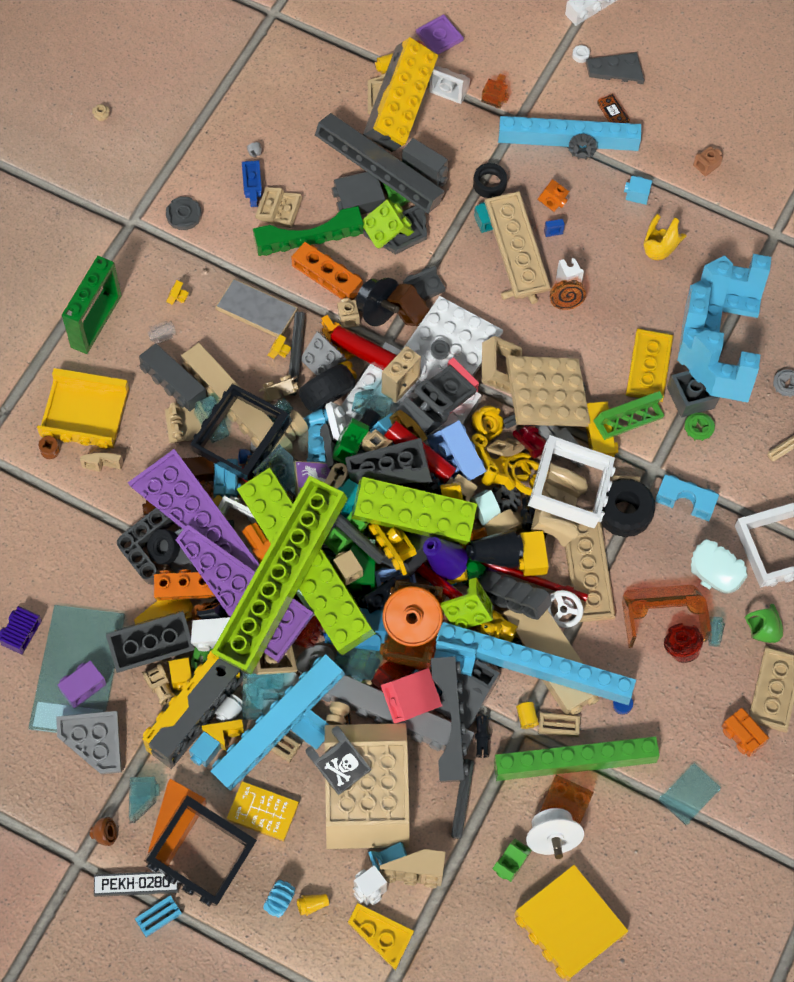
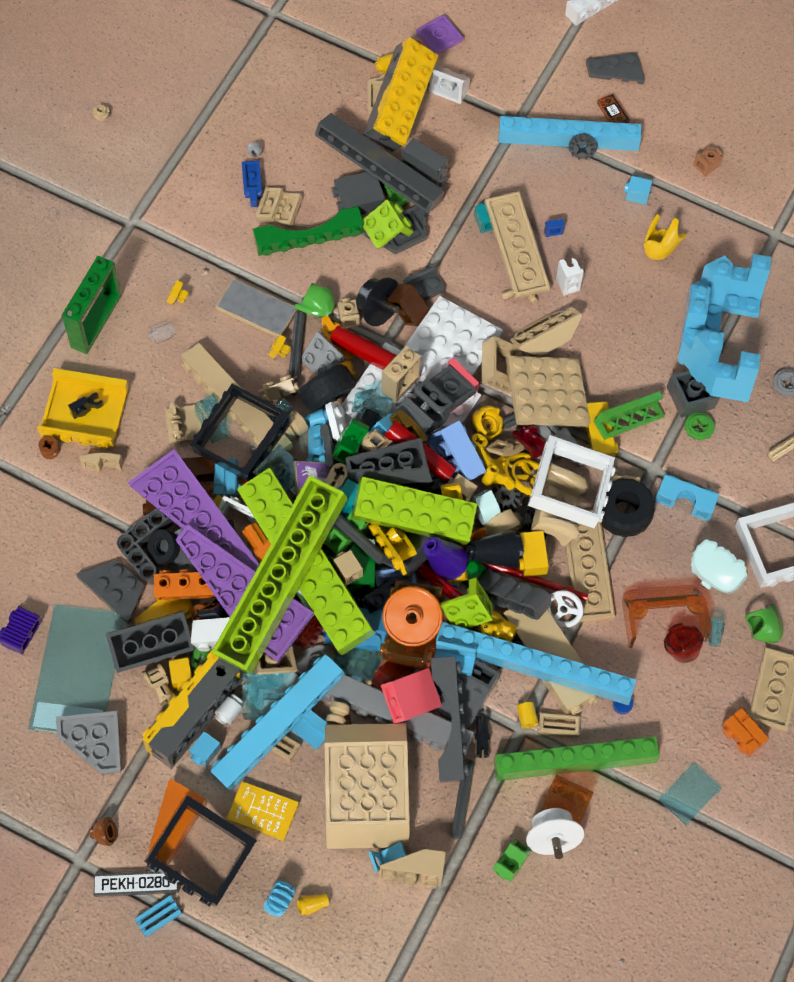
(81, 684): medium lavender brick -> none
(82, 406): none -> black plate
(115, 587): none -> dark grey wing
(142, 796): clear light blue slope -> none
(172, 377): dark grey brick -> none
(183, 213): dark grey tile -> none
(222, 729): yellow slope -> none
(243, 456): blue hinge -> none
(316, 271): orange brick -> none
(317, 301): none -> bright green piece
(341, 764): flag -> none
(369, 886): white brick -> none
(381, 933): yellow wing -> none
(440, 349): dark grey tile -> none
(494, 169): black tyre -> none
(495, 92): clear orange brick -> none
(547, 332): none -> tan wedge
(554, 196): orange brick -> none
(567, 294): clear orange tile -> none
(570, 923): yellow panel -> none
(580, 53): white tile -> none
(649, 363): yellow tile -> none

